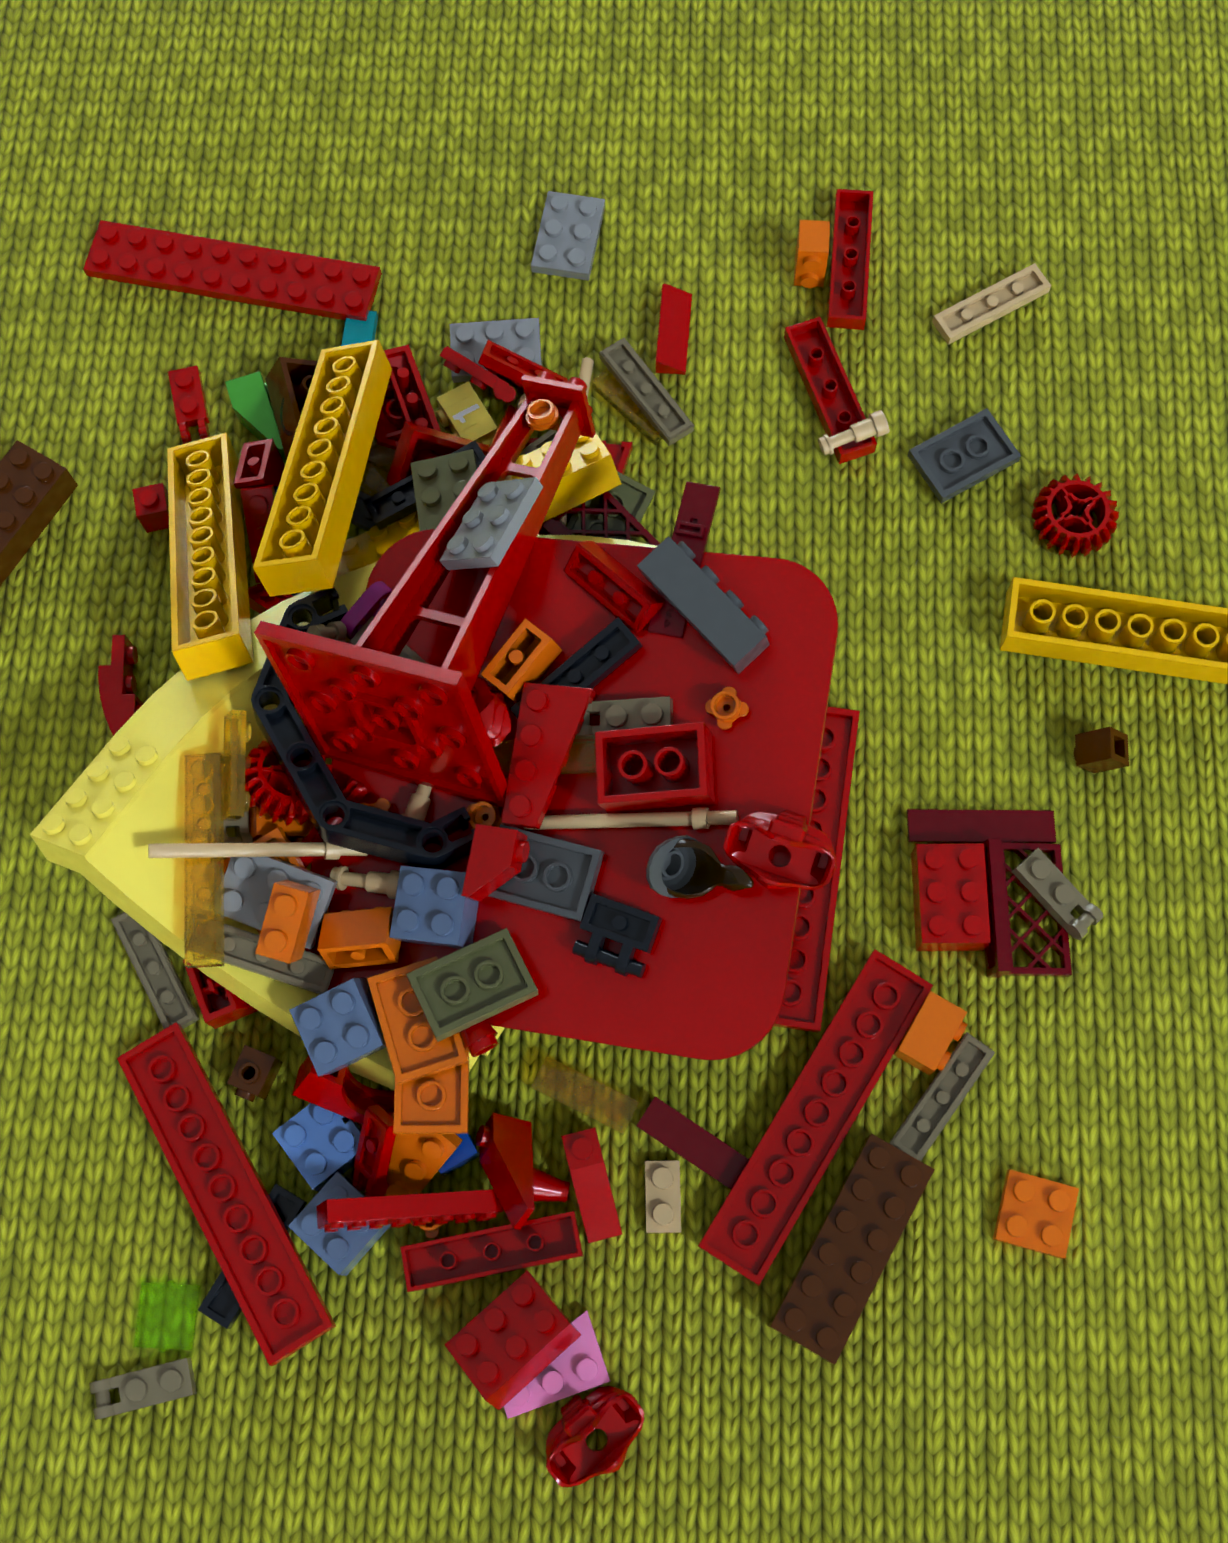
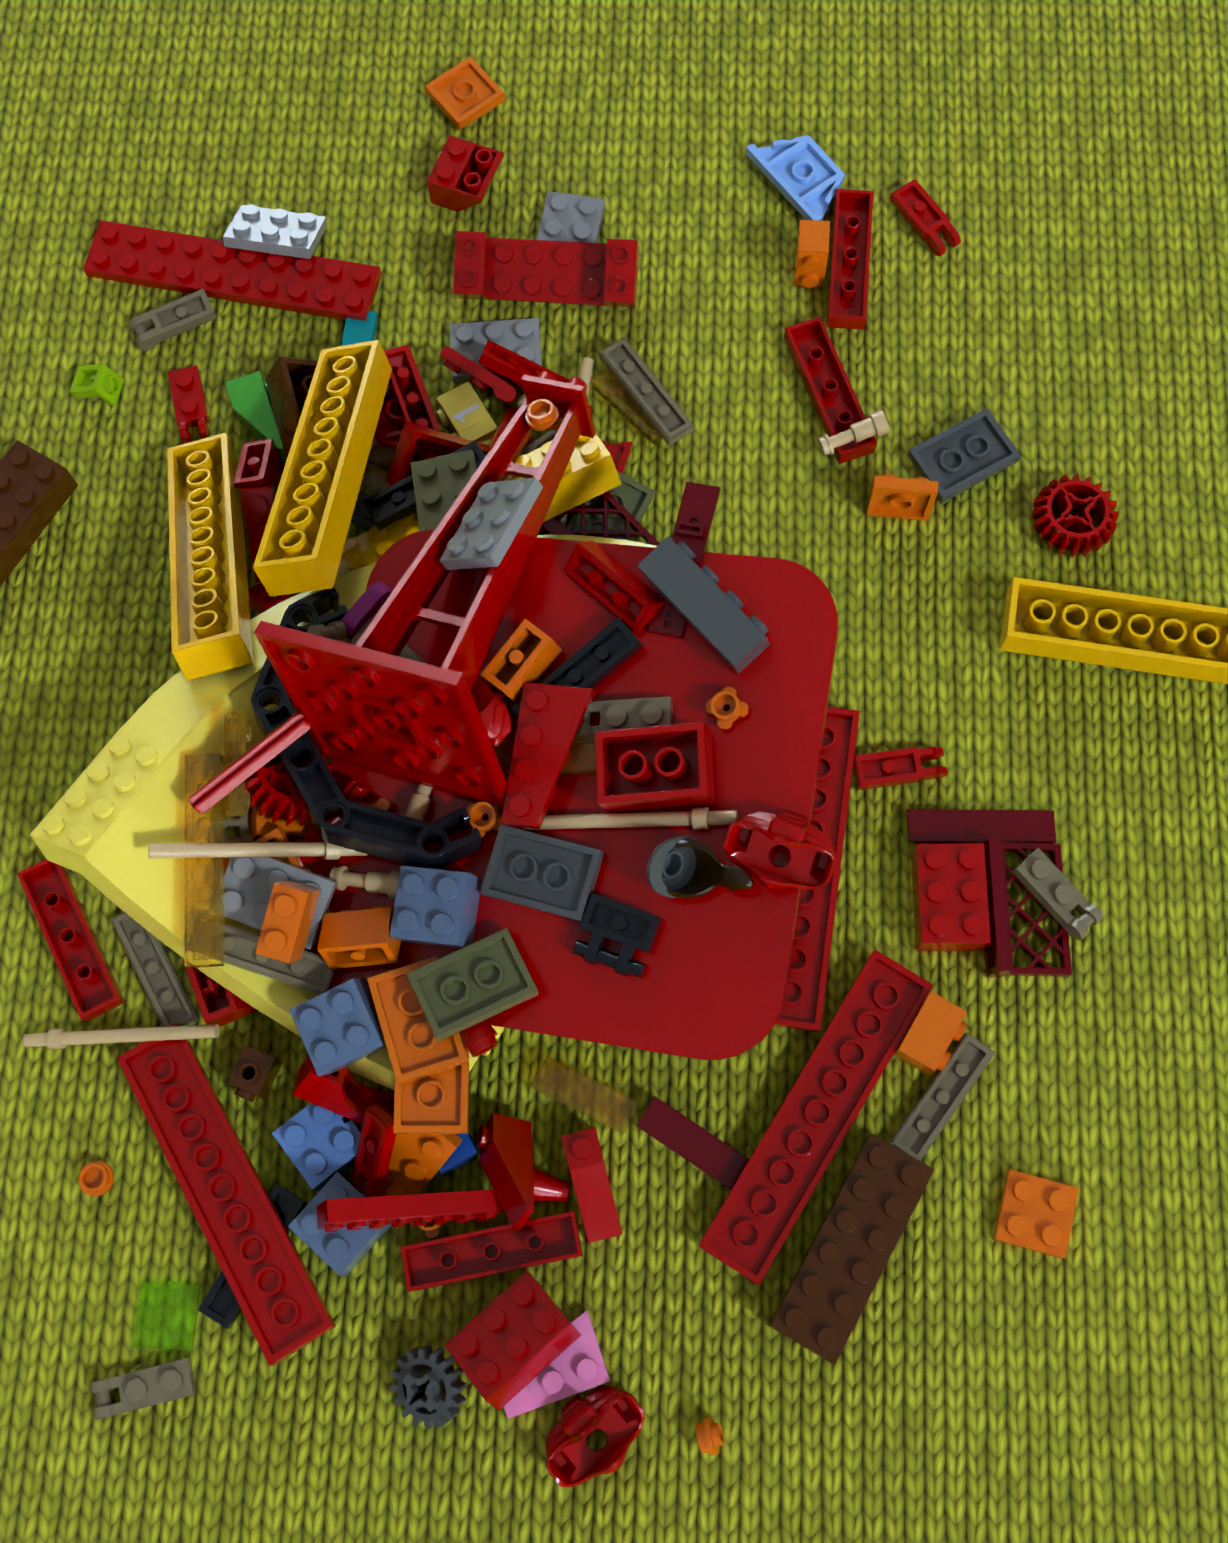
(61, 1038): none -> tan bar
(71, 939): none -> red piece
(96, 1178): none -> orange plate
(97, 381): none -> lime bracket
(119, 684): red slope -> none
(152, 507): red brick -> none
(171, 319): none -> dark tan plate
(249, 762): none -> axle
(275, 231): none -> light grey plate
(428, 1386): none -> dark grey gear
(462, 174): none -> red slope
(465, 93): none -> orange plate
(493, 860): red slope -> none
(546, 270): none -> red plate
(663, 1196): tan plate -> none
(673, 331): red slope -> none
(709, 1436): none -> orange plate
(800, 174): none -> light blue wing
(897, 767): none -> red hinge
(902, 497): none -> orange plate
(925, 216): none -> red hinge
(991, 303): tan plate -> none
(1101, 750): reddish brown brick -> none

